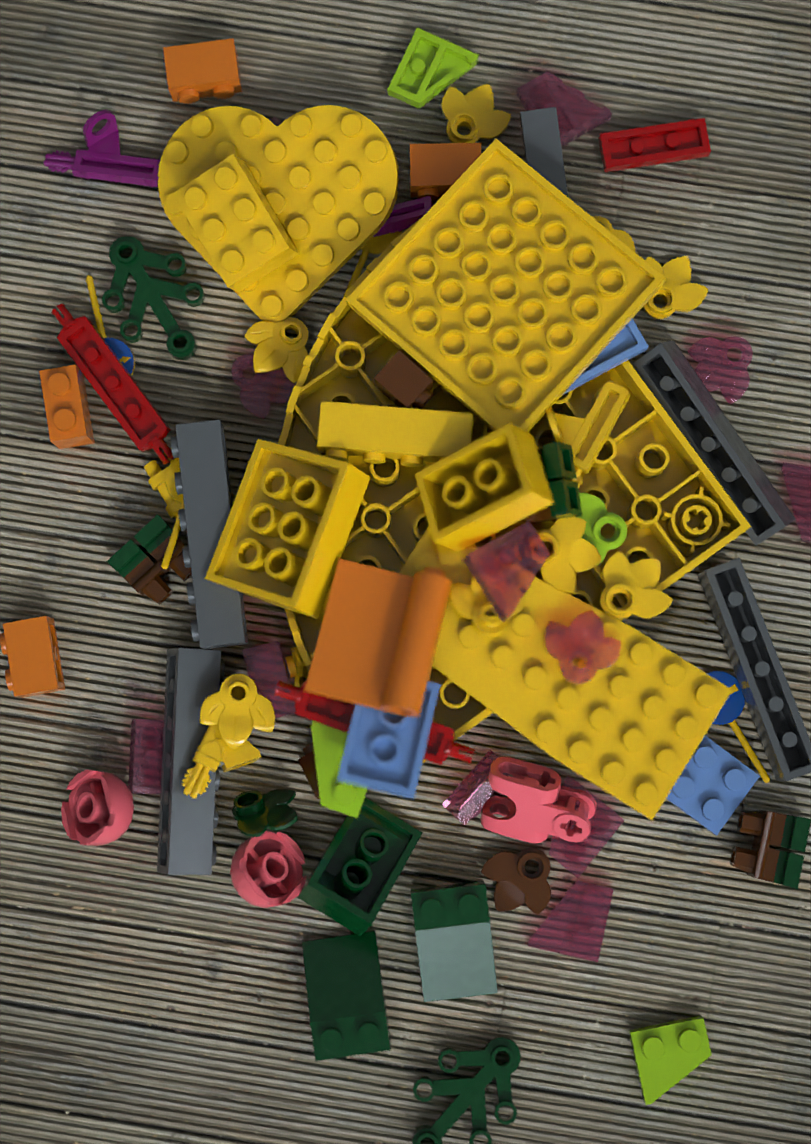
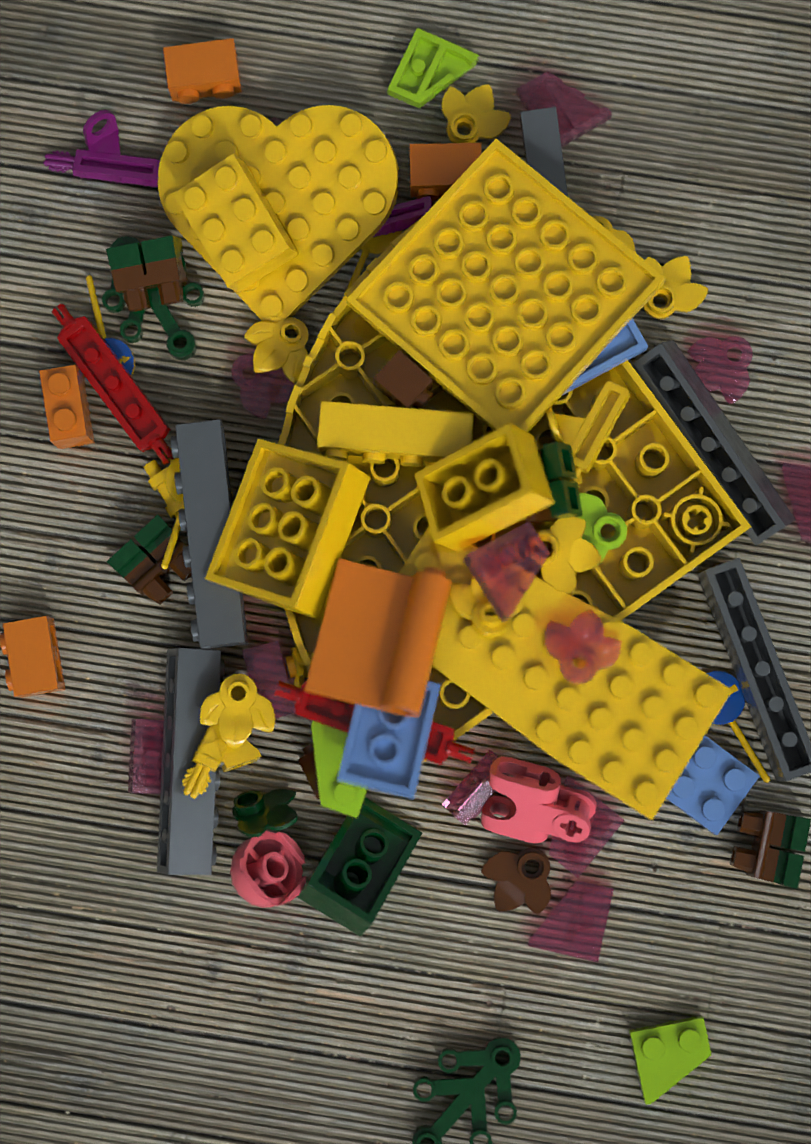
(97, 808): coral cylinder -> none
(148, 266): none -> reddish brown hips
(345, 996): dark green slope -> none
(454, 941): slope -> none
(636, 584): yellow plate -> none
(654, 145): red plate -> none

